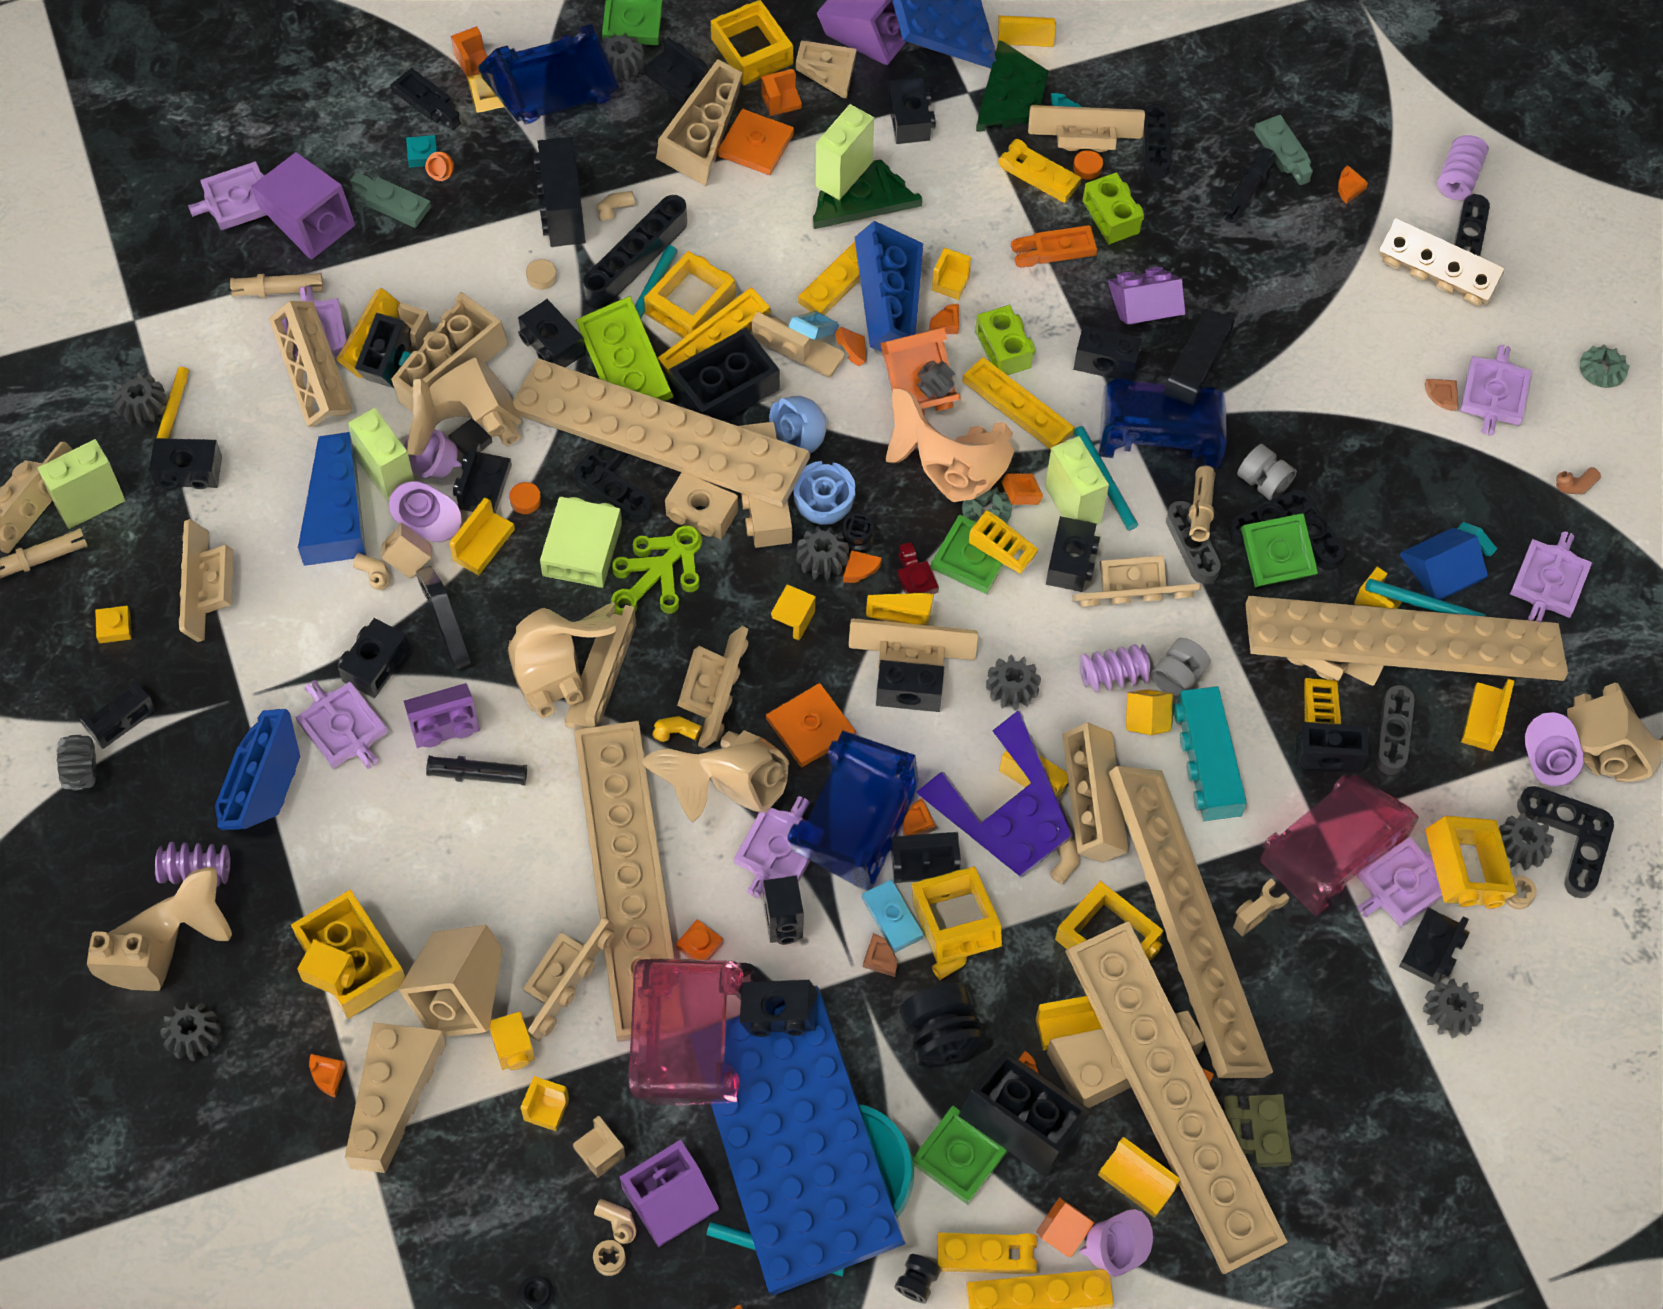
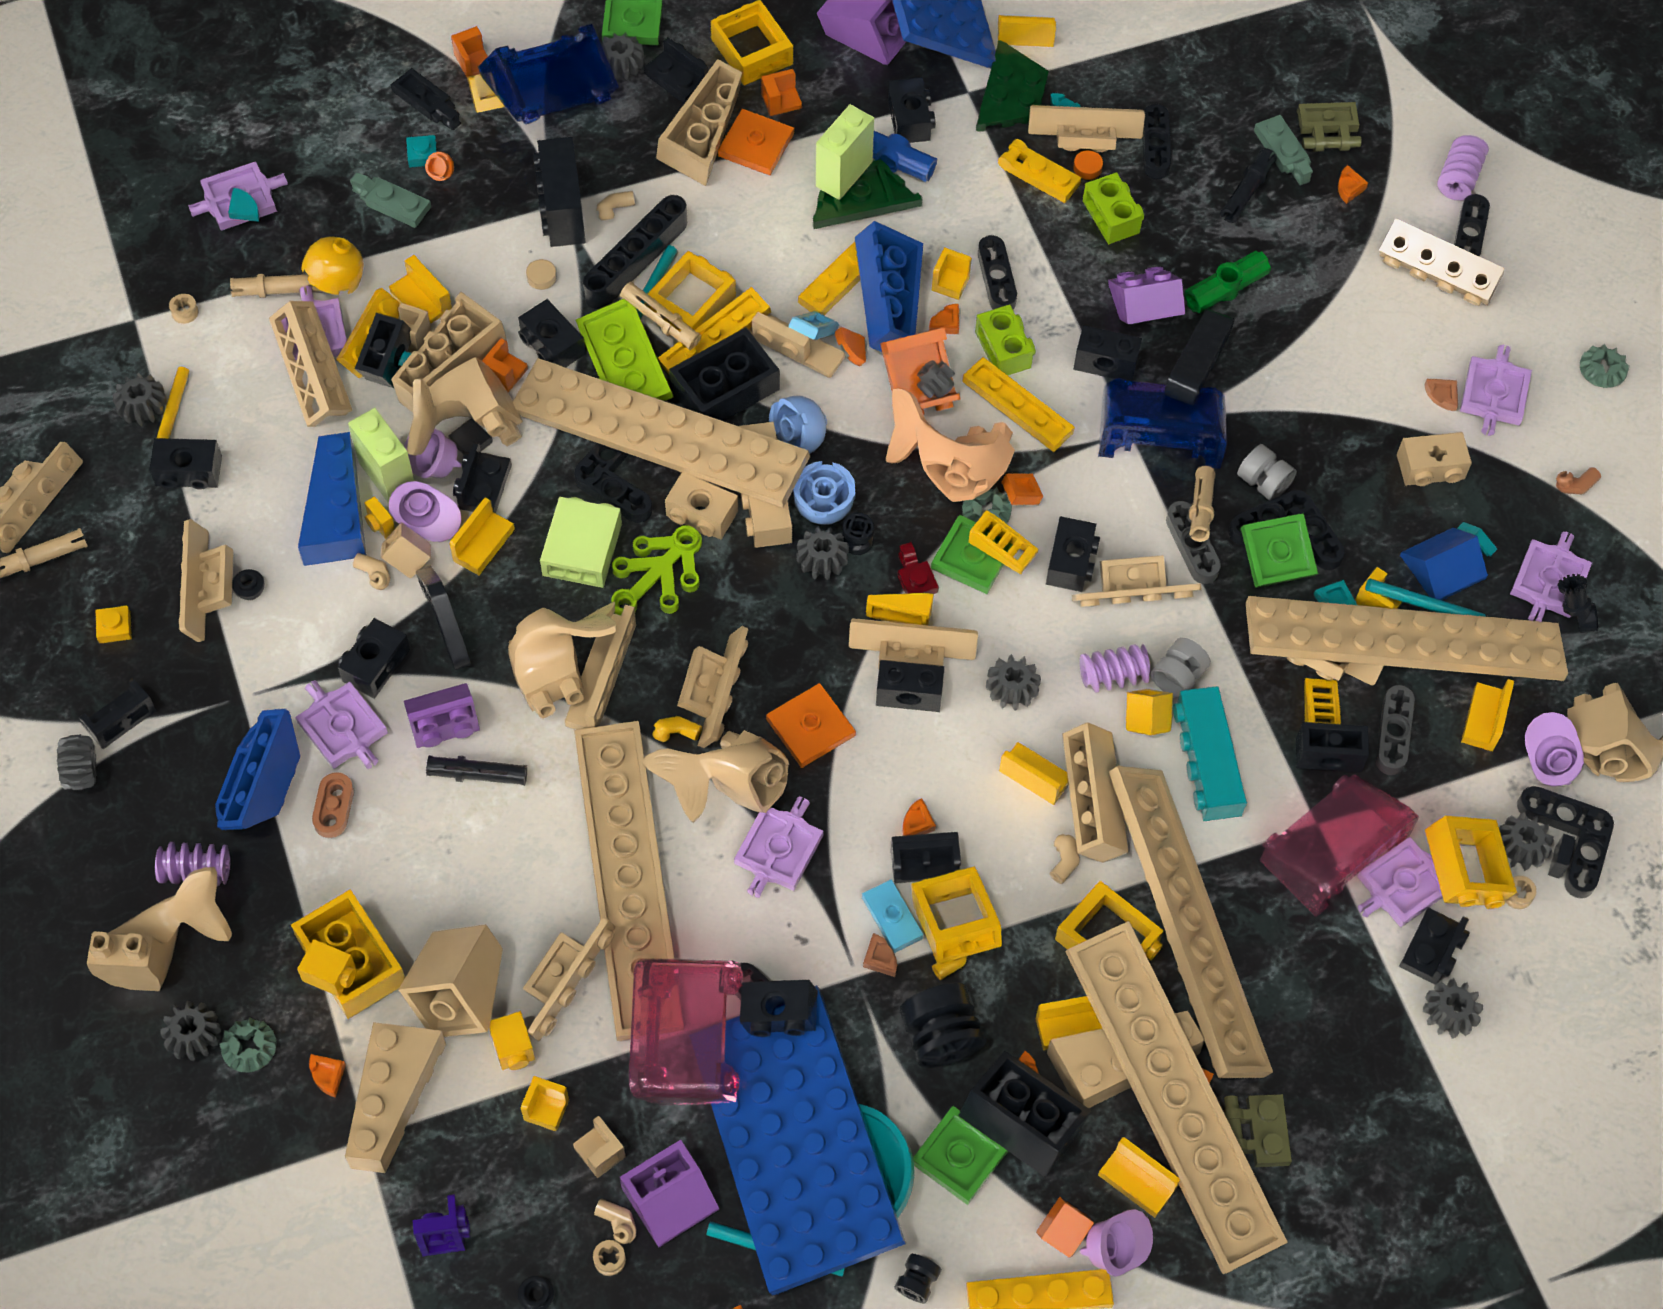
(81, 484): yellowish green brick -> none
(187, 315): none -> tan bush
(243, 206): none -> teal tile
(250, 591): none -> black plate
(250, 1059): none -> sand green gear
(304, 204): medium lavender slope -> none
(333, 265): none -> yellow cylinder
(333, 807): none -> nougat plate
(378, 517): none -> yellow plate
(421, 290): none -> yellow panel
(441, 1233): none -> dark purple bracket
(504, 365): none -> orange panel
(525, 498): orange tile -> none
(686, 336): none -> tan pin
(699, 942): orange plate -> none
(783, 909): black brick -> none
(794, 609): yellow panel -> none
(827, 65): tan wing -> none
(858, 809): clear blue windscreen -> none
(861, 566): orange tile -> none
(900, 156): none -> blue piece
(986, 1253): yellow plate -> none
(1001, 263): none -> black beam
(1024, 827): dark purple wing -> none
(1054, 246): orange hinge -> none
(1076, 482): yellowish green brick -> none
(1113, 491): teal bar -> none
(1227, 281): none -> green piece
(1253, 913): tan plate -> none
(1329, 118): none -> olive plate
(1335, 593): none -> teal tile
(1434, 459): none -> tan brick
(1561, 856): none -> black tile
(1578, 603): none -> black connector

